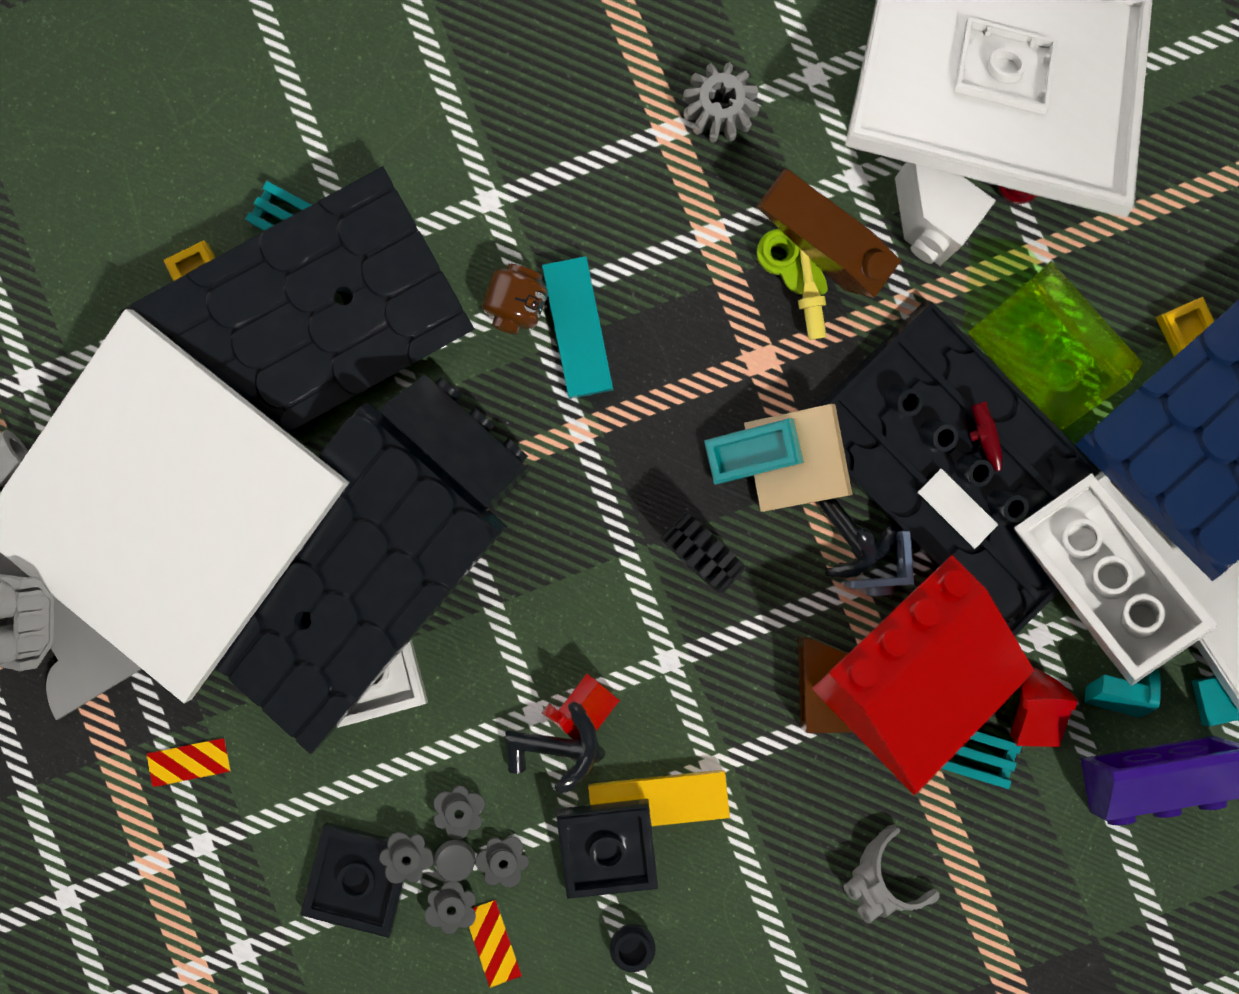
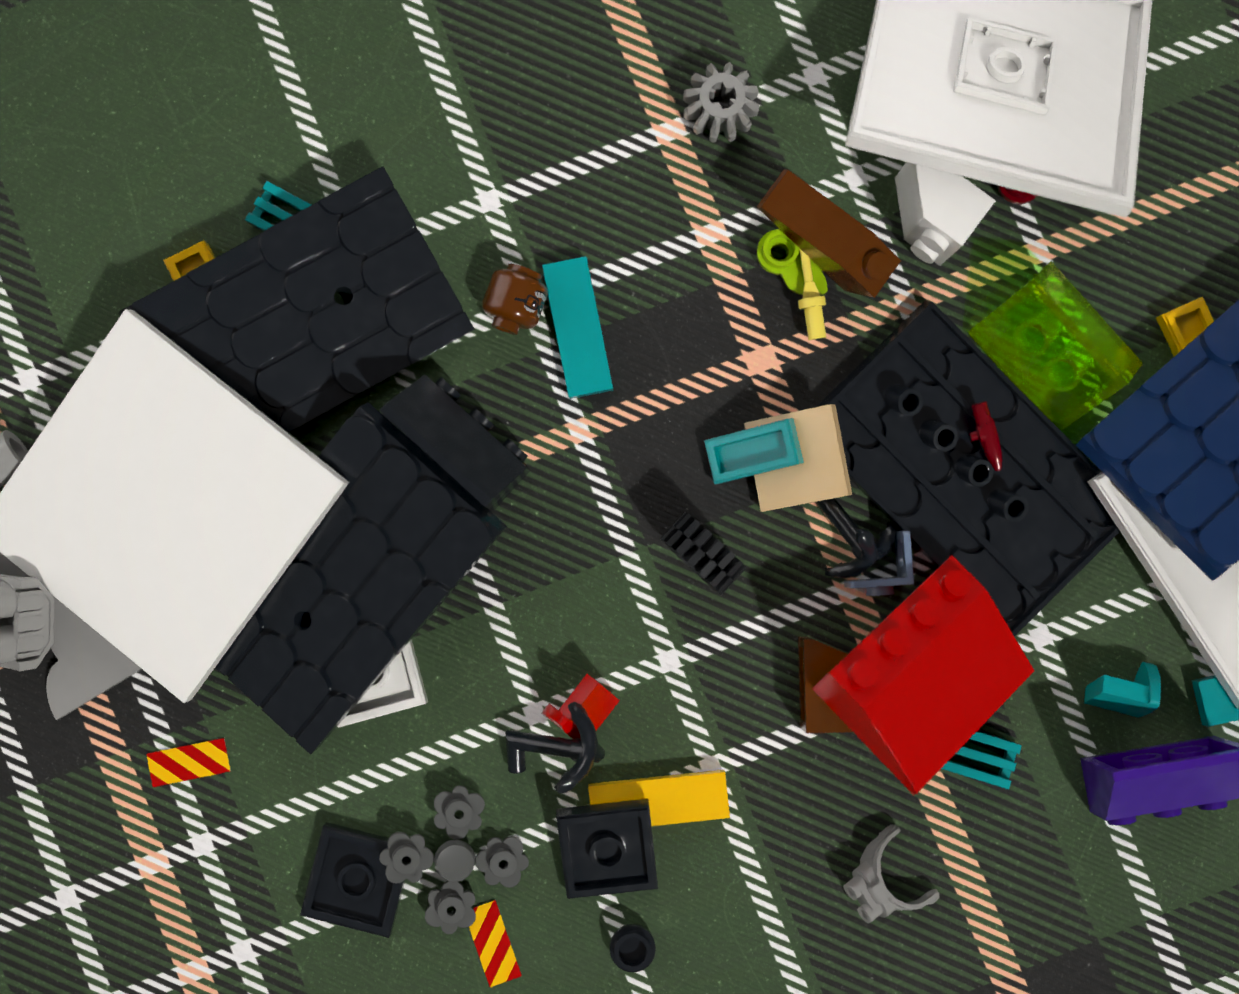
(958, 508): white sticker -> none
(1042, 711): red tile -> none
(1114, 580): white slope -> none

